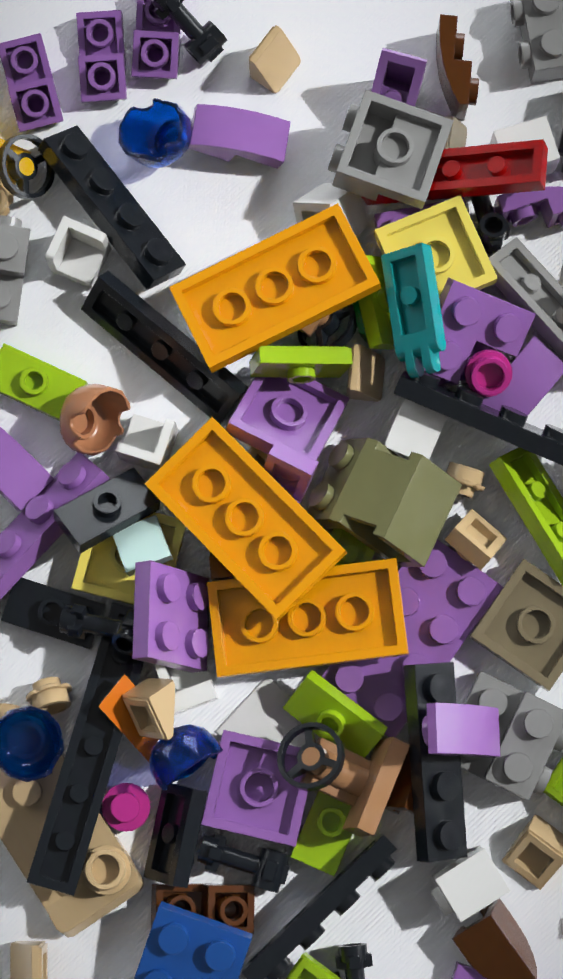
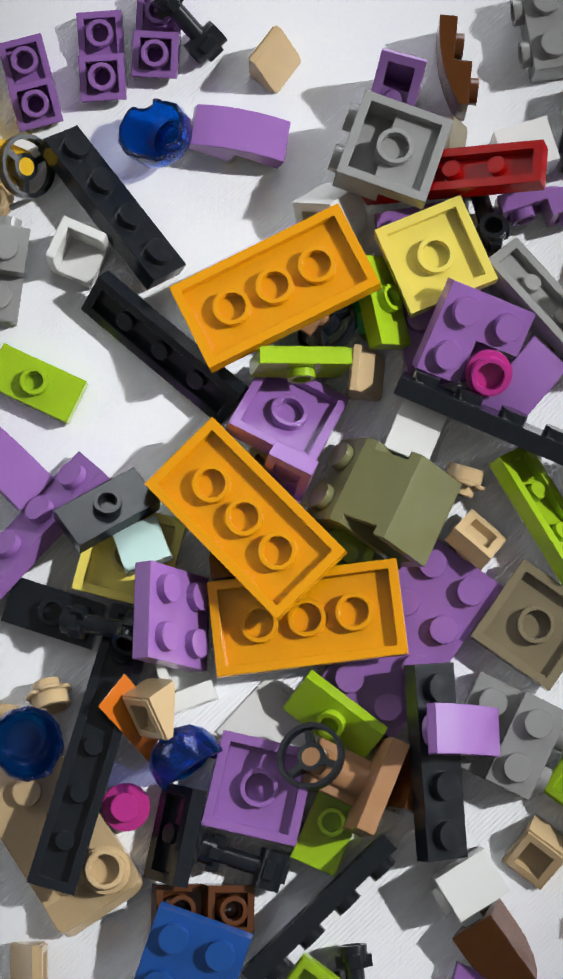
(92, 418): nougat hair -> none
(148, 442): white panel -> none
(414, 308): teal hinge -> none

